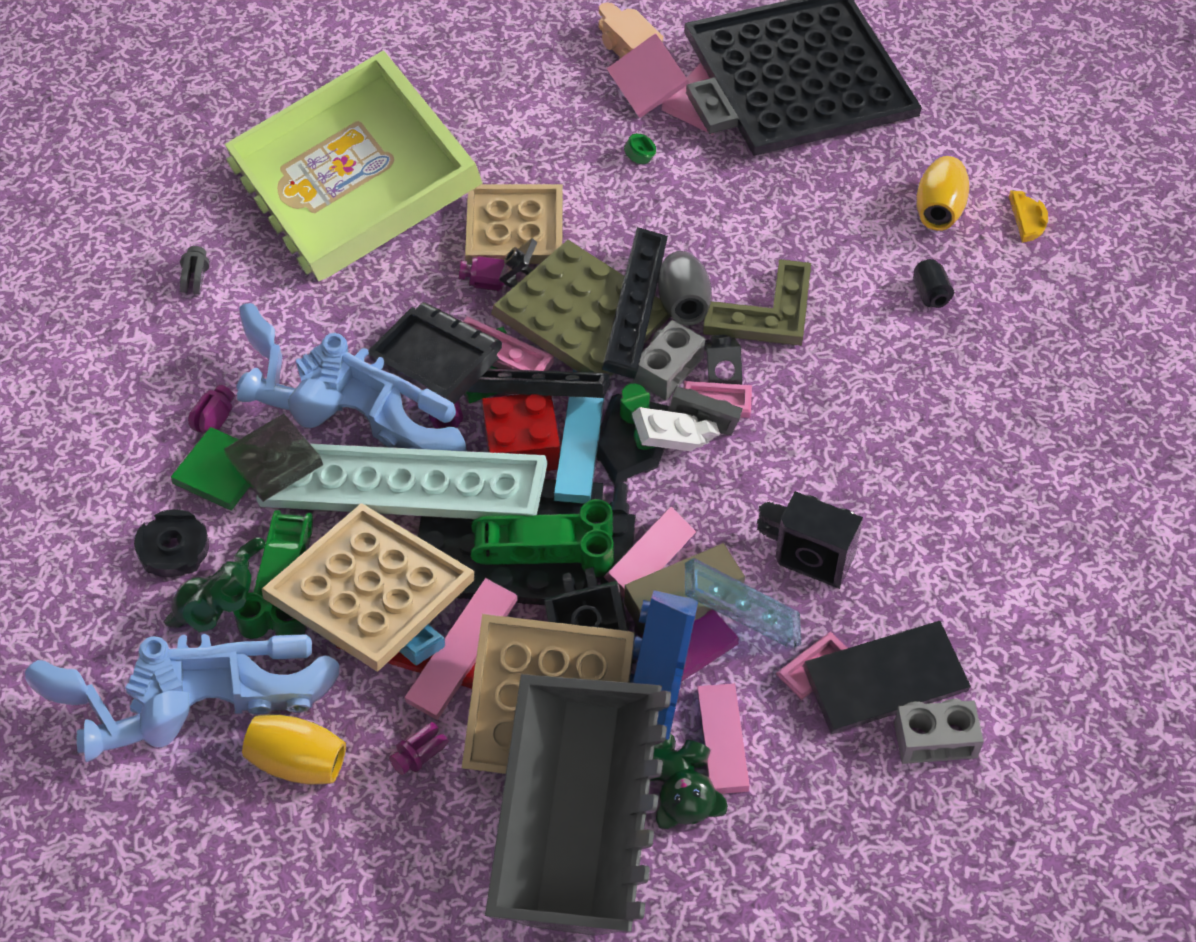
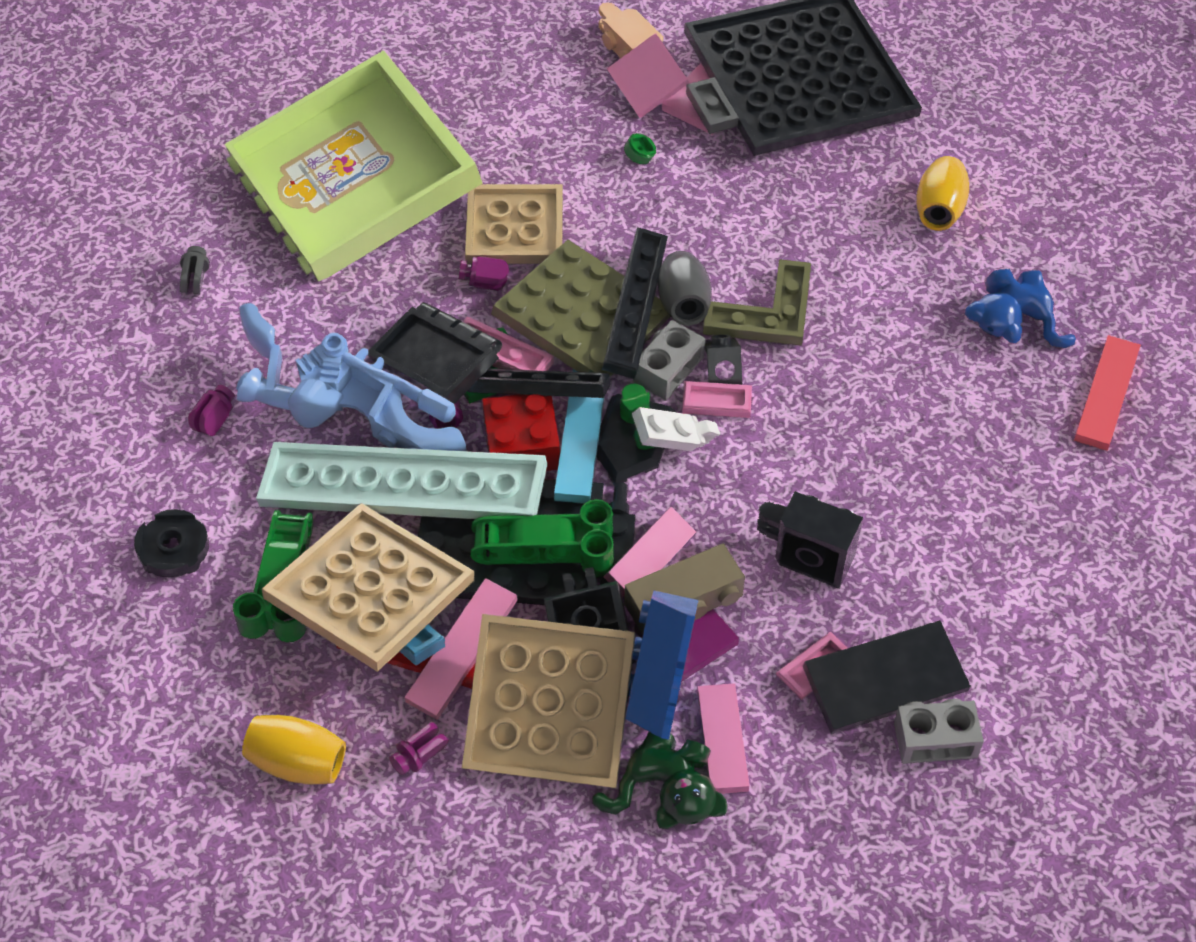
(175, 679): light blue piece -> none
(205, 598): dark green animal -> none
(210, 473): green tile -> none
(273, 457): clear smoke plate -> none
(516, 262): black bracket -> none
(577, 805): dark grey piece -> none
(706, 408): dark grey plate -> none
(742, 603): clear light blue tile -> none
(933, 283): black brick -> none
(1008, 298): none -> blue animal
(1029, 215): yellow tile -> none
(1107, 393): none -> coral tile

